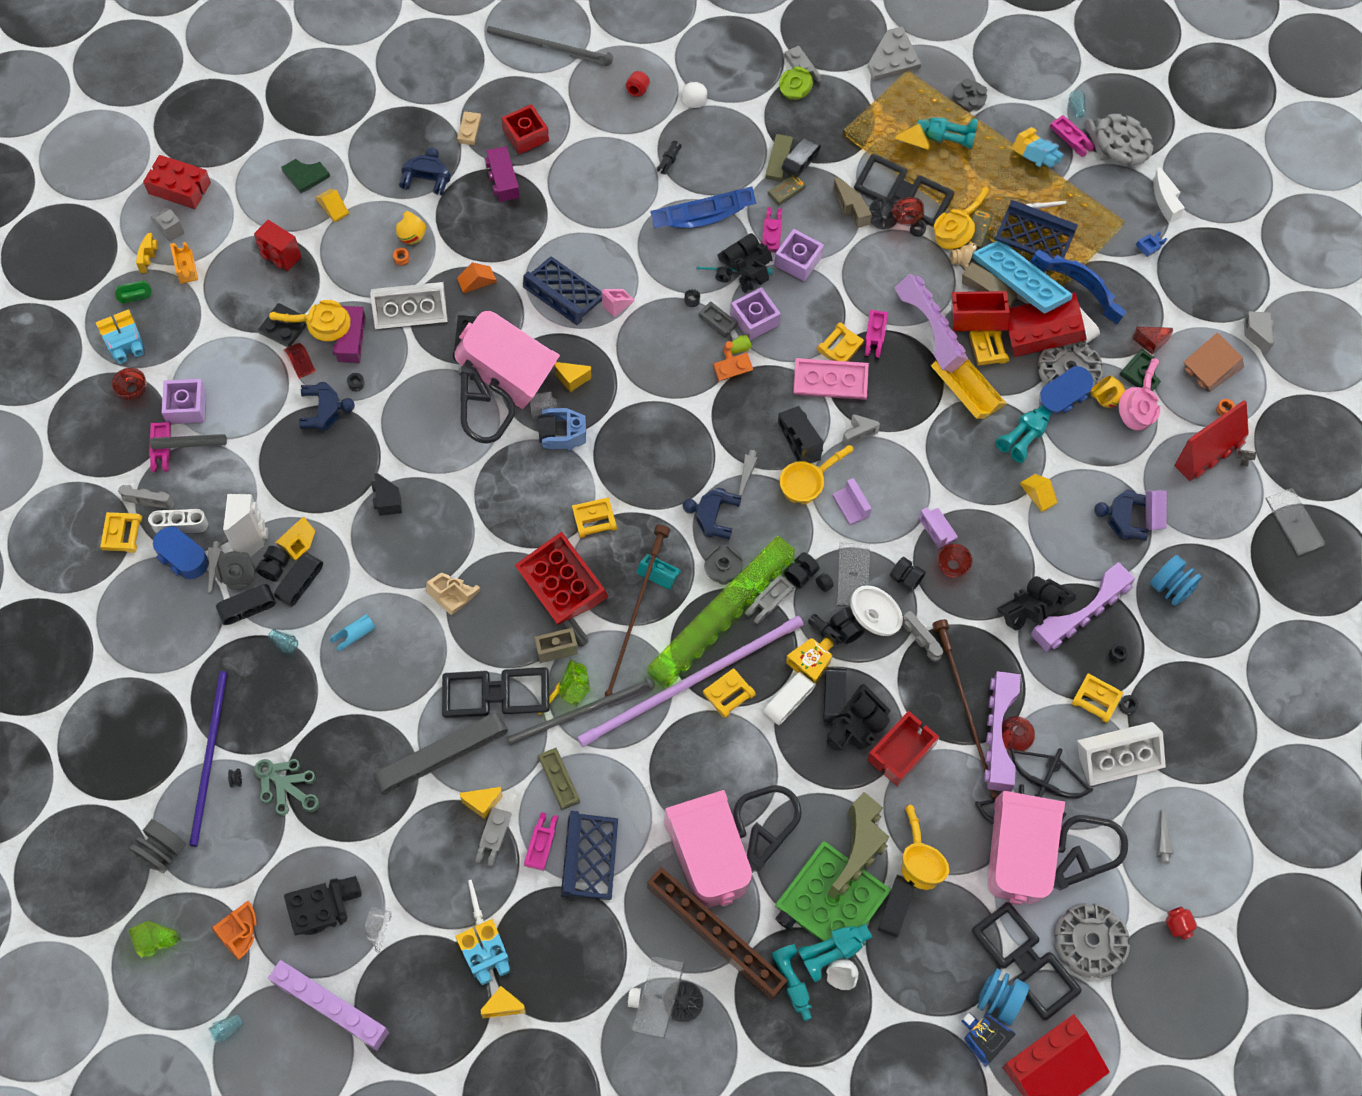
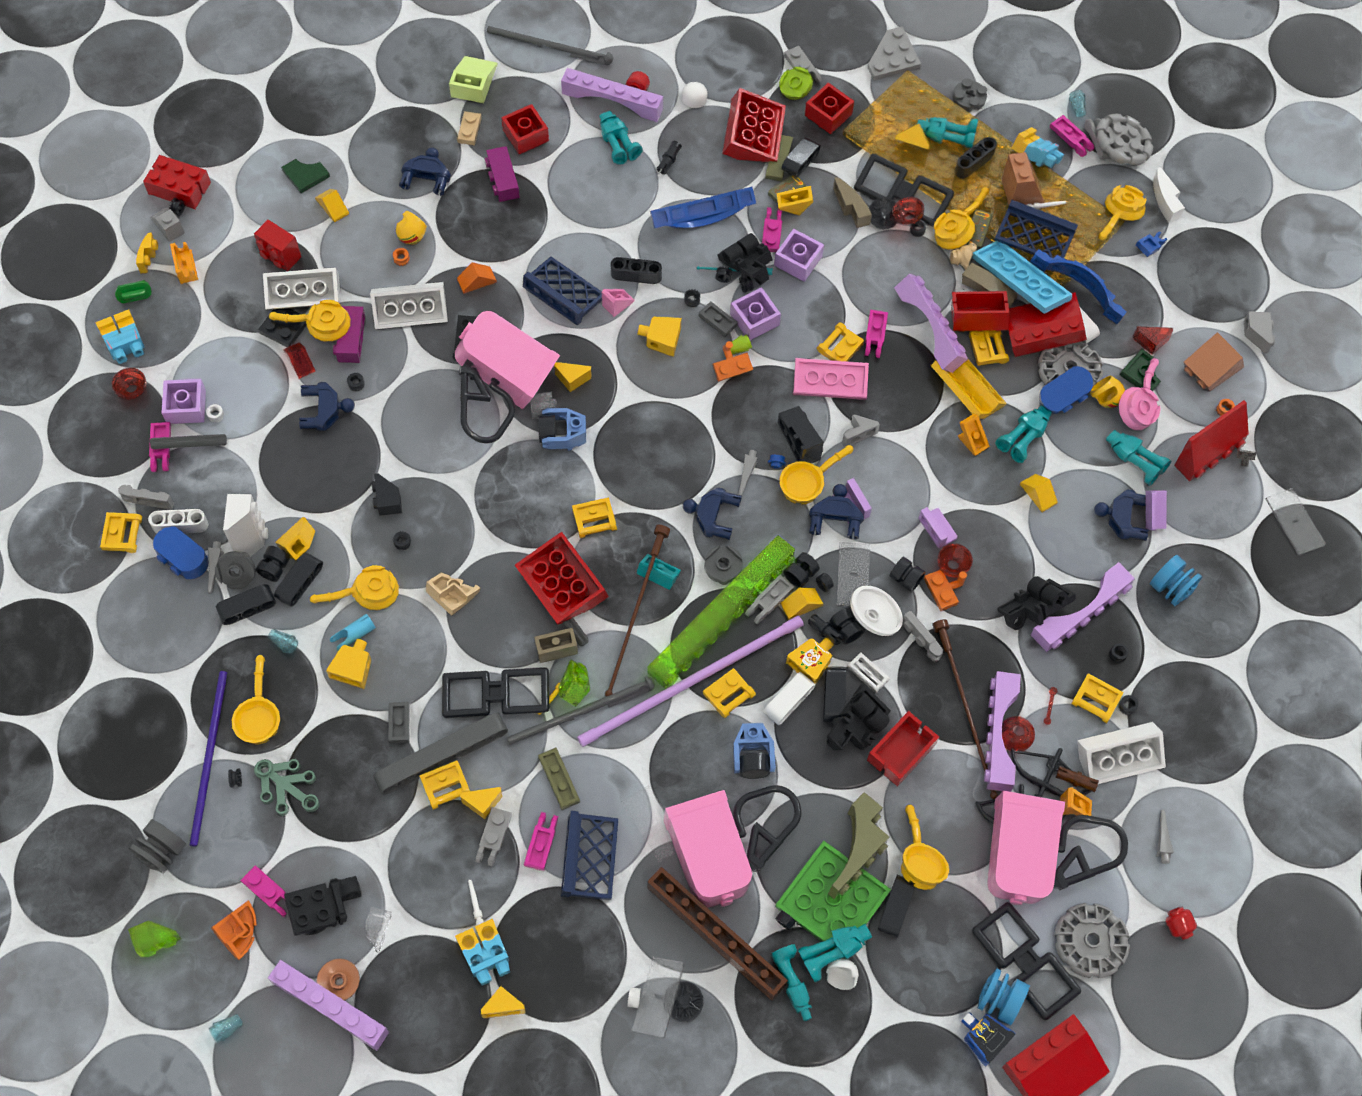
(177, 206): none -> black bush
(212, 408): none -> white axle
(257, 717): none -> yellow piece
(264, 889): none -> dark pink hinge
(300, 288): none -> white slope
(339, 969): none -> nougat dish
(351, 664): none -> yellow torso
(372, 589): none -> yellow piece
(399, 722): none -> dark grey plate
(402, 546): none -> black axle
(443, 778): none -> yellow plate
(472, 79): none -> yellowish green slope
(614, 129): none -> teal piece
(643, 103): none -> lavender arch
(644, 272): none -> black beam
(662, 334): none -> yellow torso
(753, 127): none -> red slope
(753, 765): none -> medium blue piece
(777, 461): none -> blue plate
(795, 200): none -> yellow slope
(801, 602): none -> yellow slope
(829, 108): none -> red brick
(836, 508): none -> dark blue connector
(862, 677): none -> white tile
(943, 590): none -> orange plate
(973, 434): none -> light orange slope
(975, 157): none -> black beam
(1021, 180): none -> nougat slope
(1053, 691): none -> clear red hinge
(1076, 803): none -> light orange slope
(1077, 779): none -> reddish brown pin
(1124, 204): none -> yellow piece
(1126, 449): none -> teal piece

